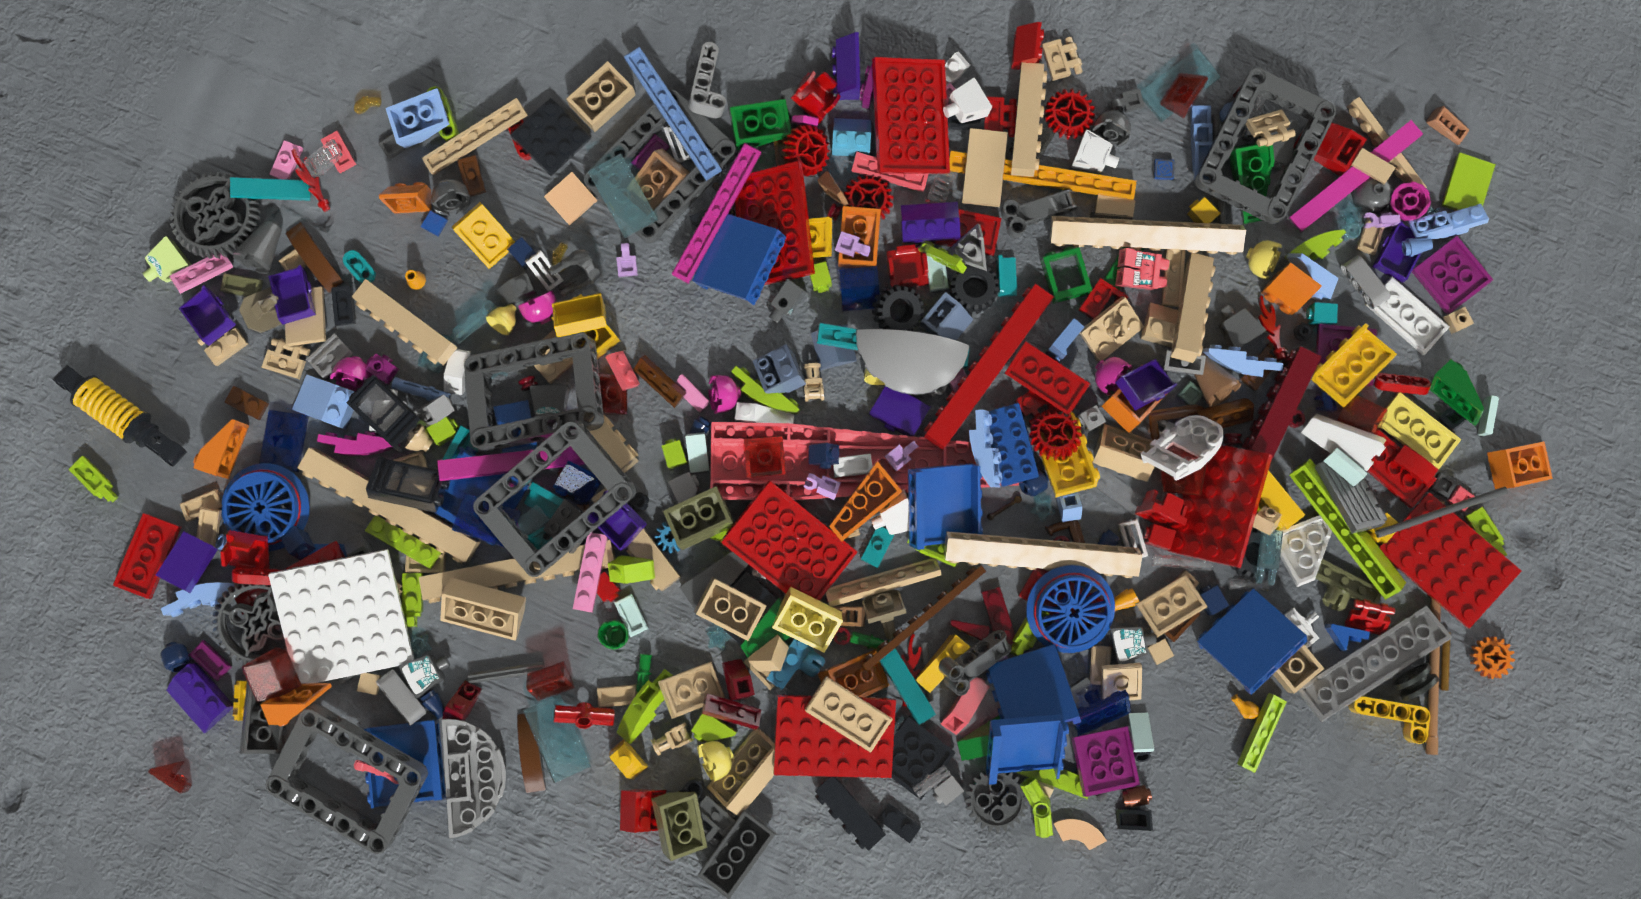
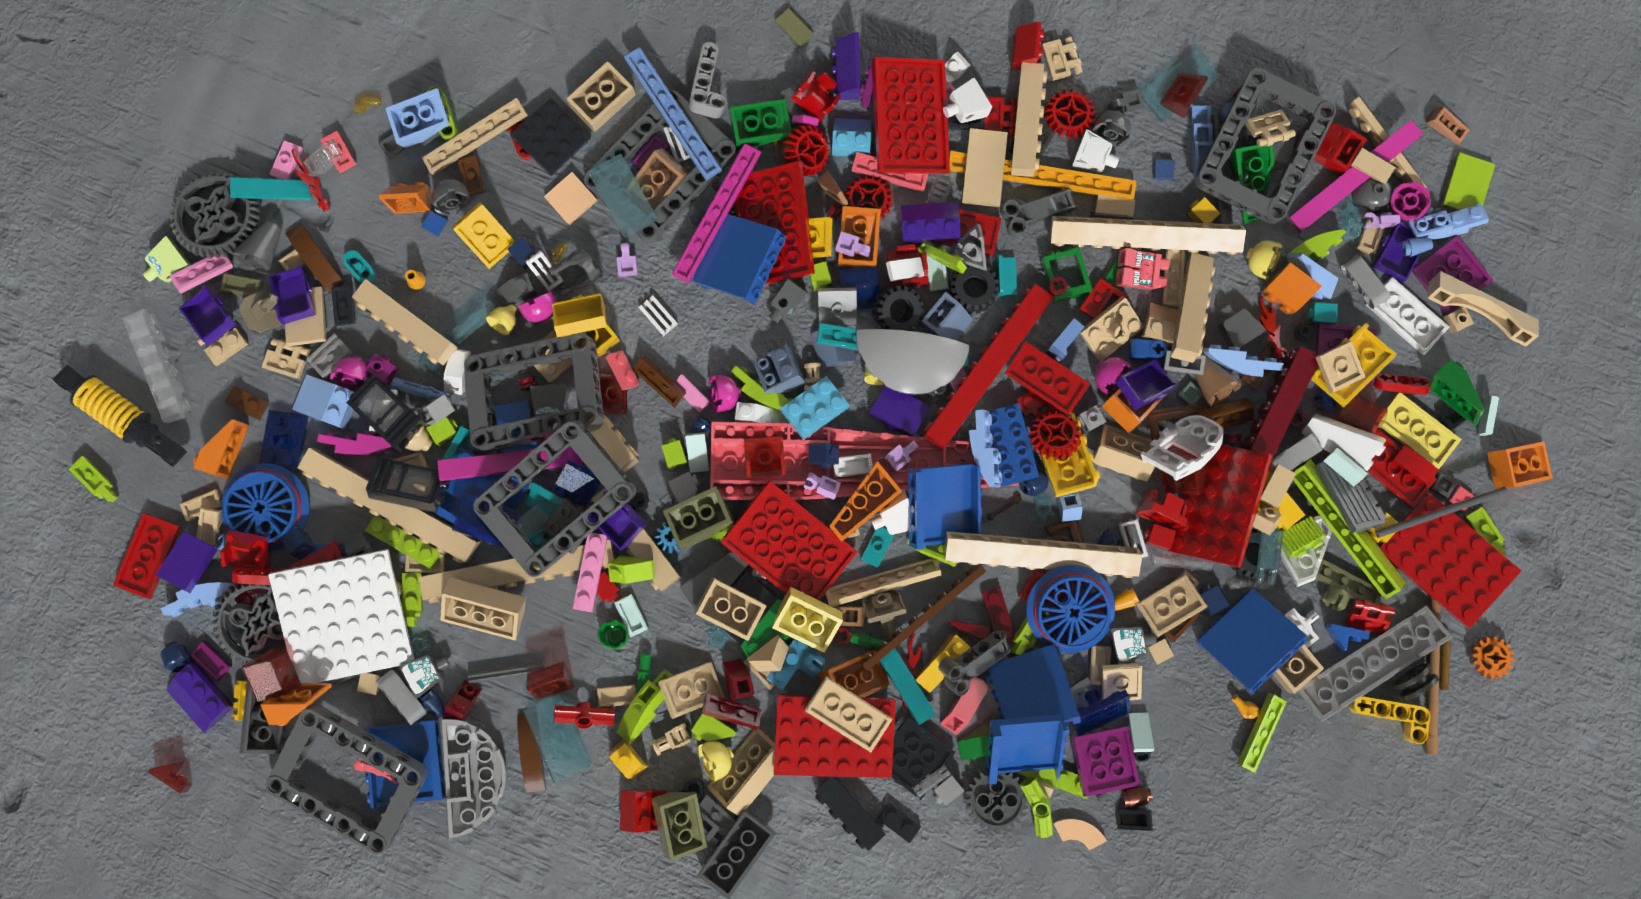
(157, 366): none -> clear brick
(647, 303): none -> white tile
(794, 28): none -> olive tile
(814, 408): none -> medium azure plate
(837, 306): none -> light grey plate
(905, 269): none -> white tile
(1060, 291): none -> dark red bush
(1144, 349): none -> blue piece
(1277, 486): none -> tan tile
(1296, 453): none -> light grey beam
(1302, 537): none -> lime brick
(1340, 367): none -> tan plate
(1513, 322): none -> tan arch

